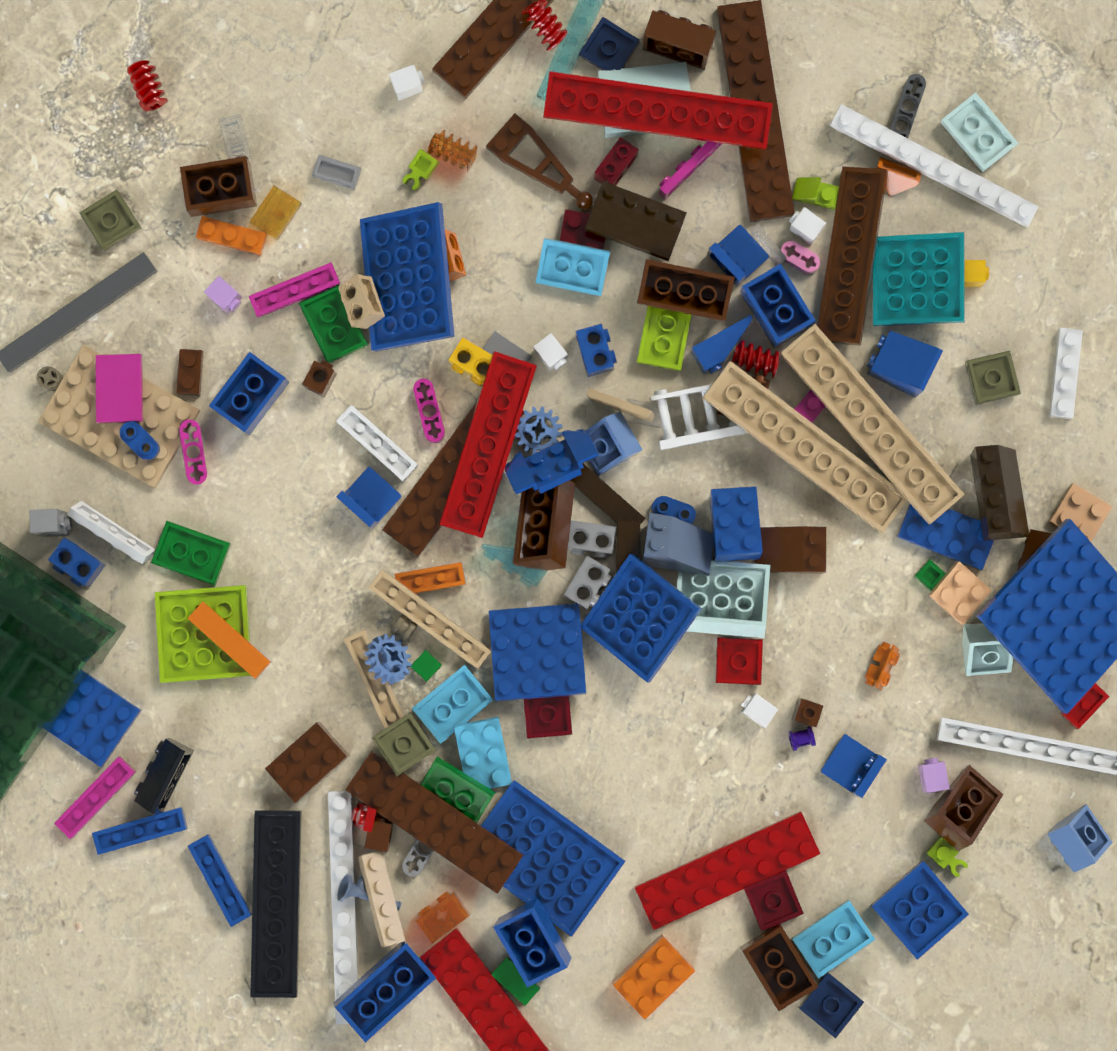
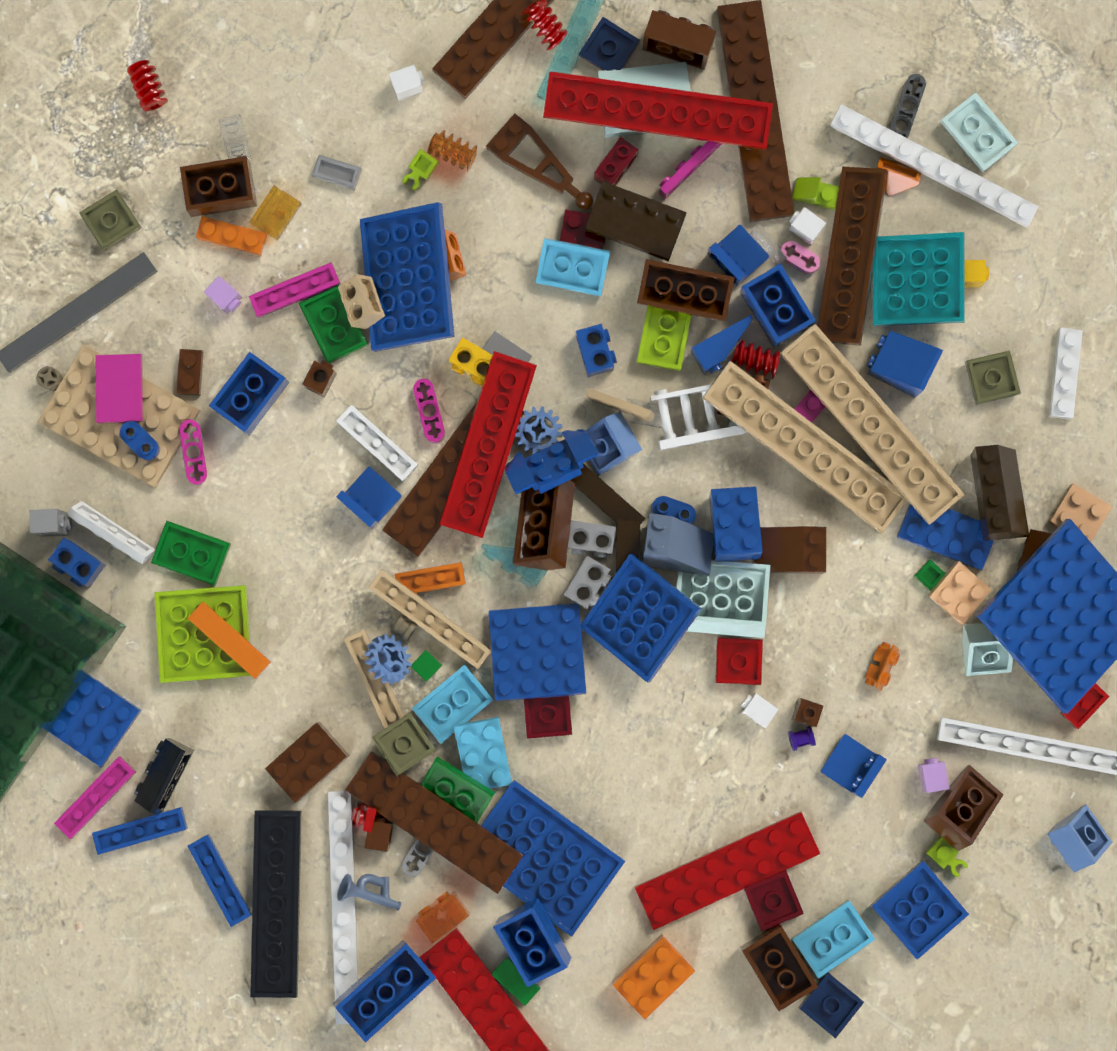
(381, 899): tan plate -> none
(551, 353): white brick -> none

